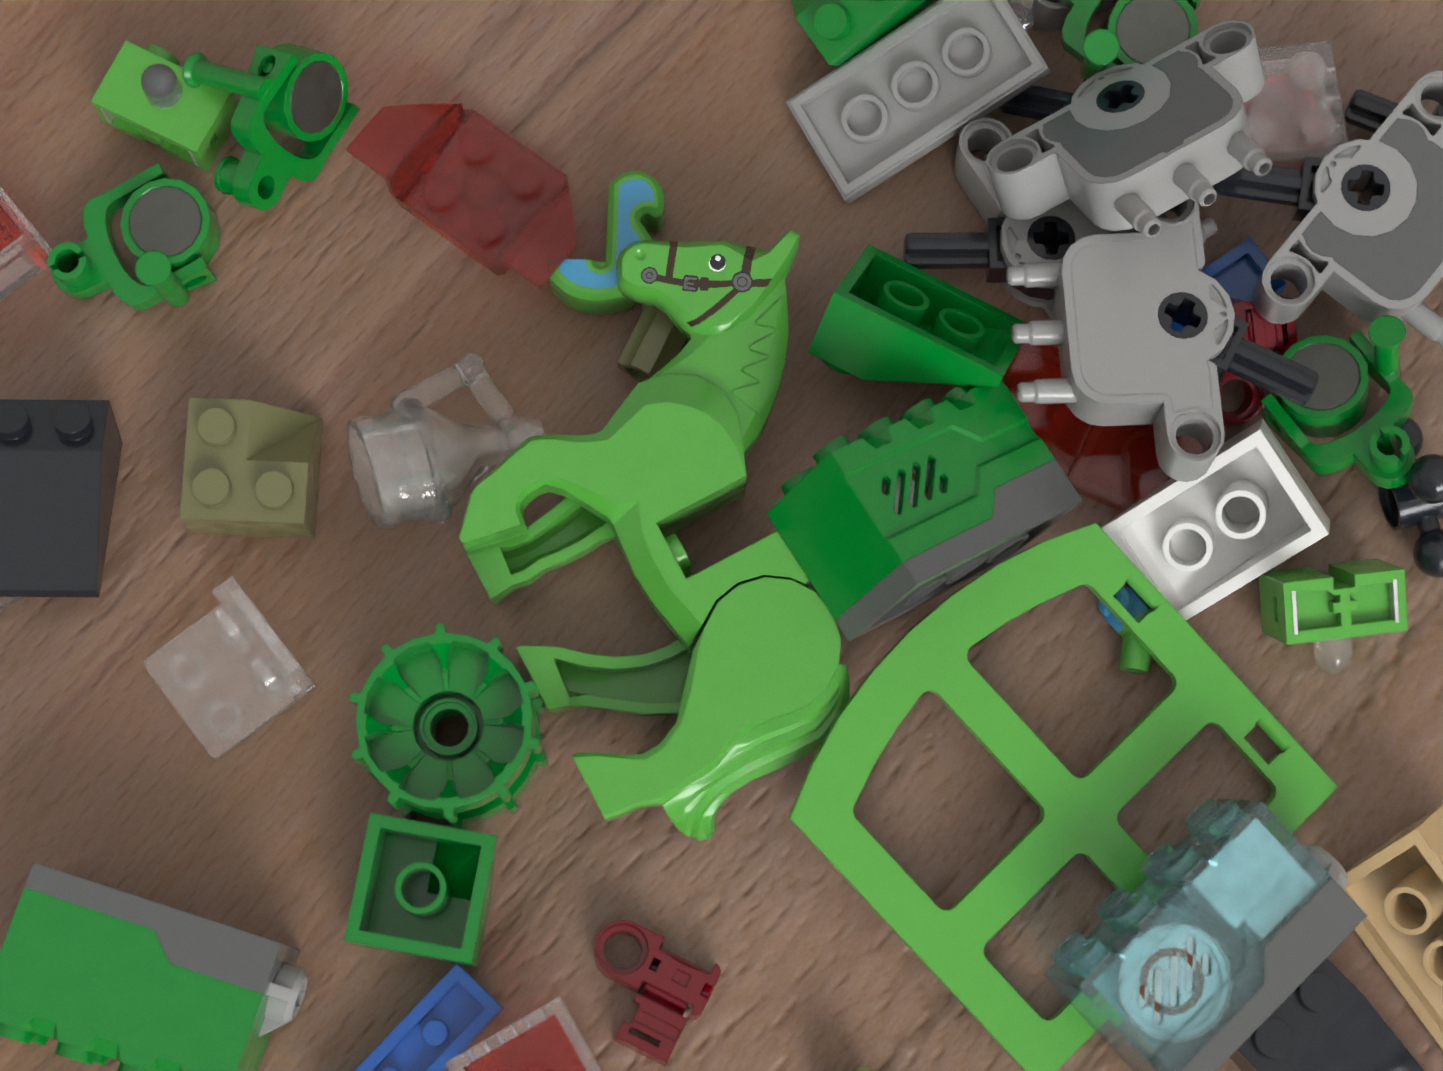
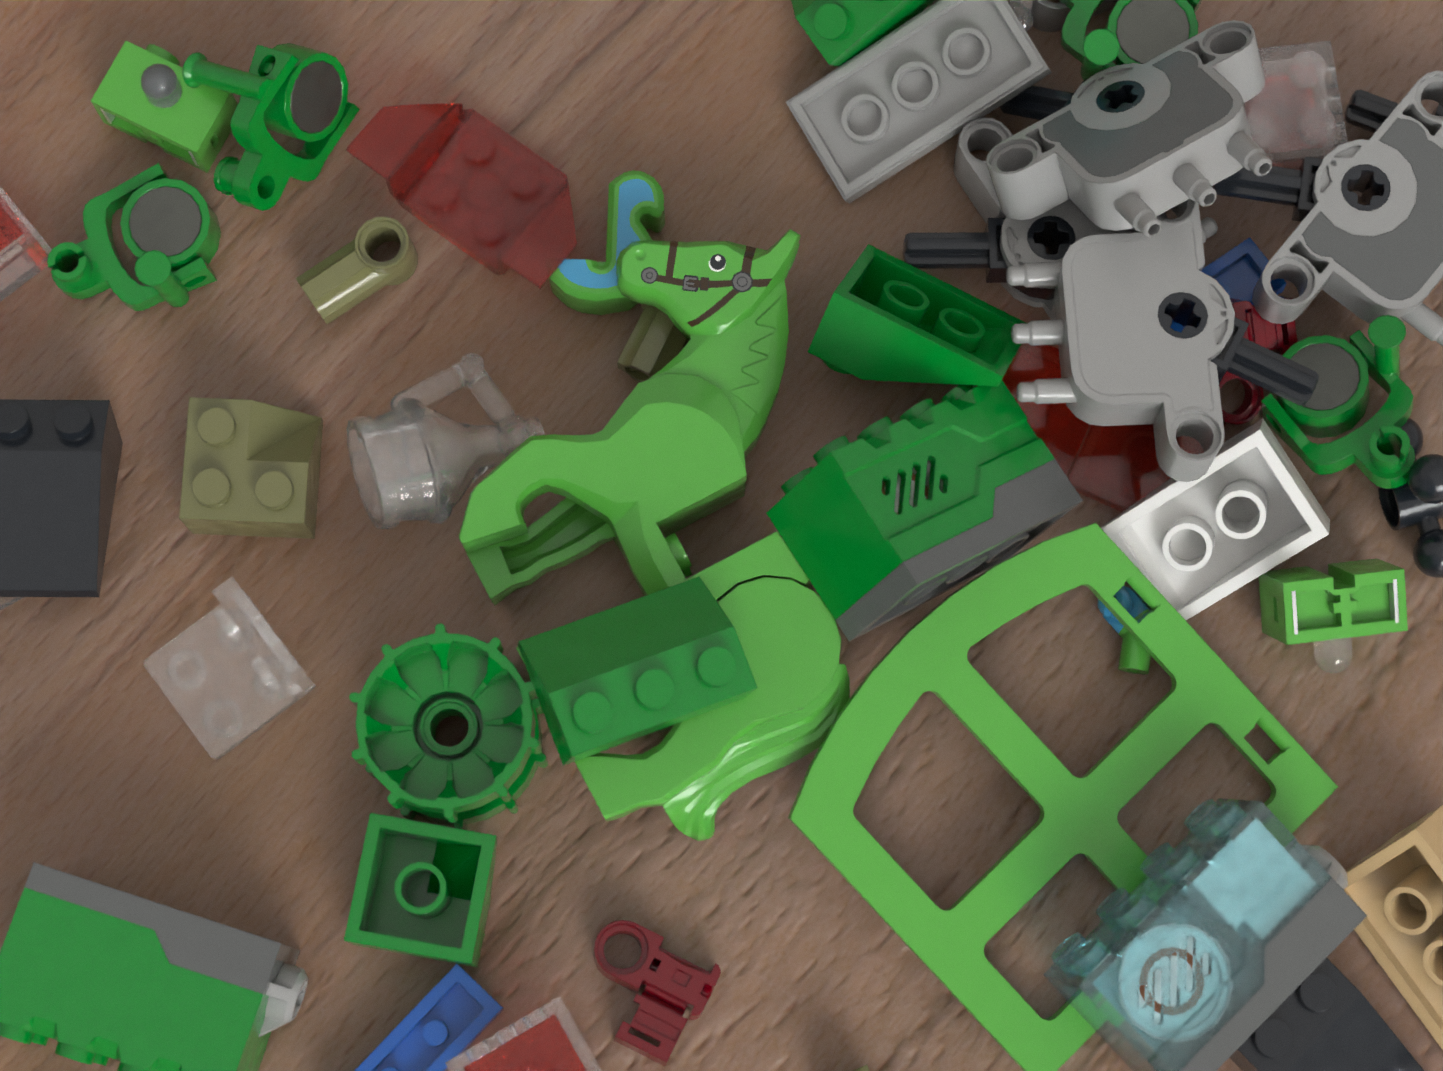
(351, 272): none -> olive piece
(636, 669): none -> green slope

